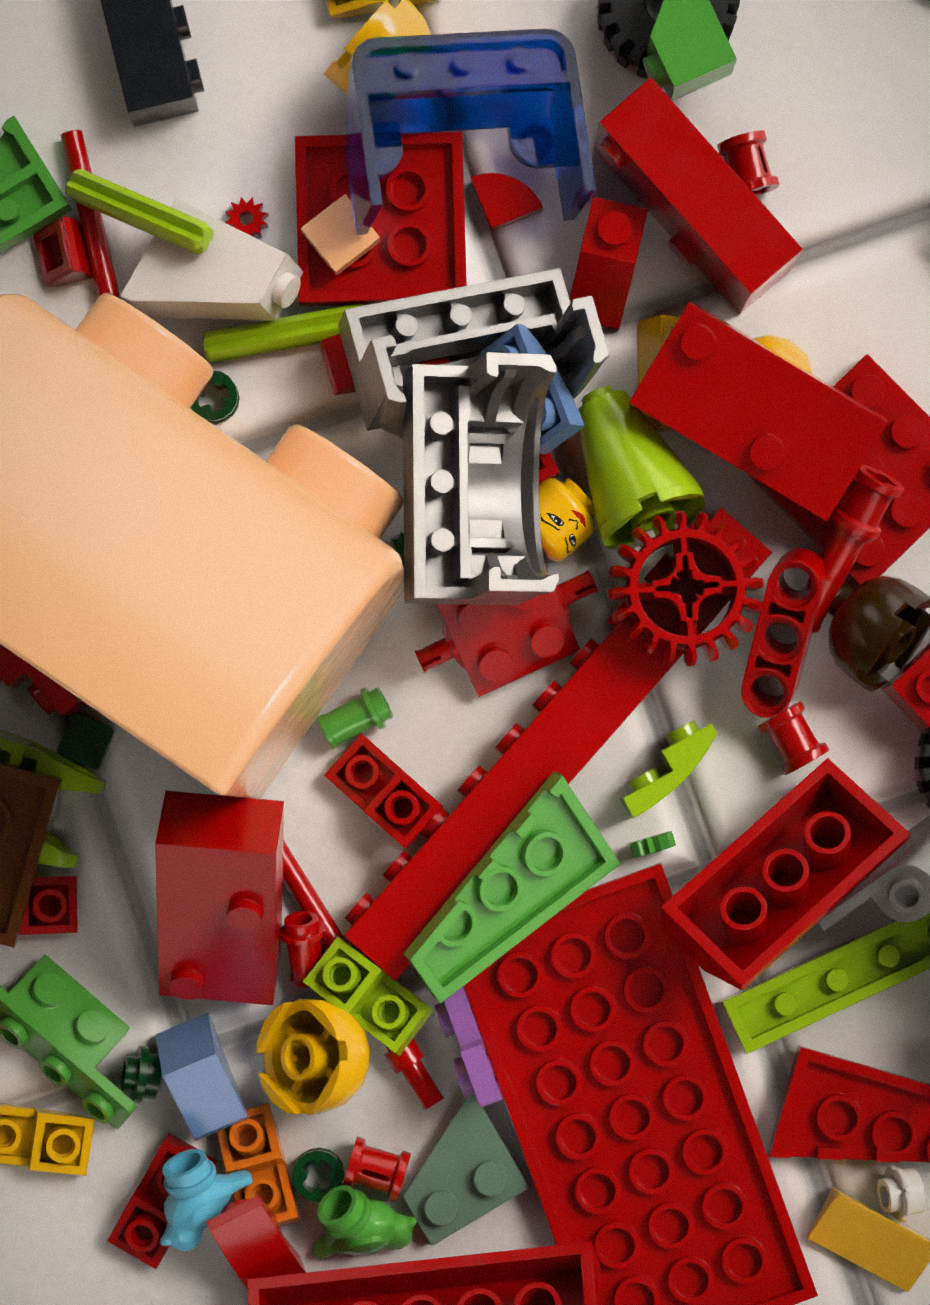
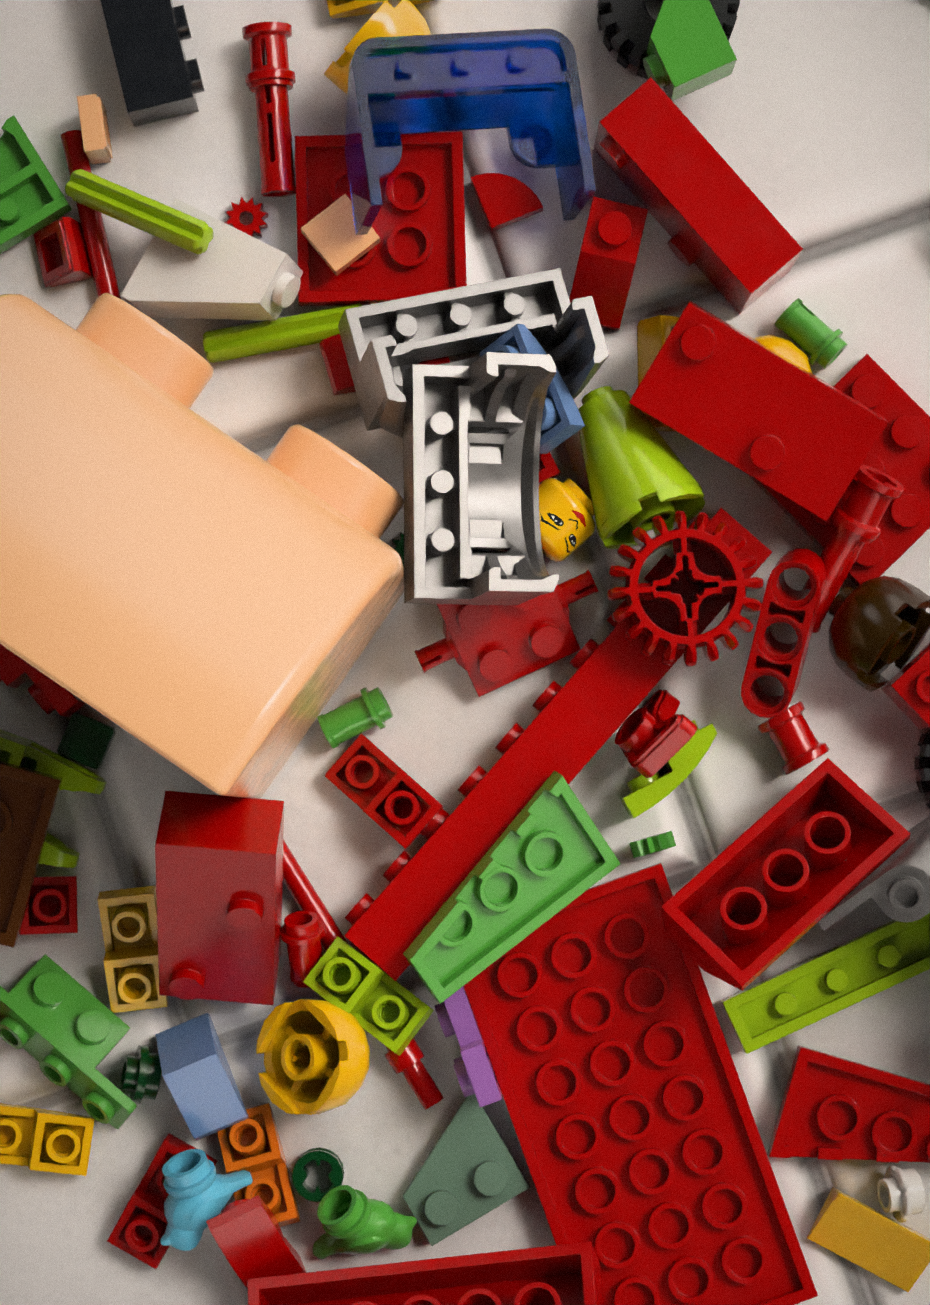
(94, 129): none -> light nougat tile
(131, 948): none -> yellow slope
(221, 382): dark green bush -> none
(270, 82): none -> red pin
(377, 1169): red bush -> none
(654, 733): none -> red piece
(749, 161): red bush -> none
(811, 334): none -> bright green pin

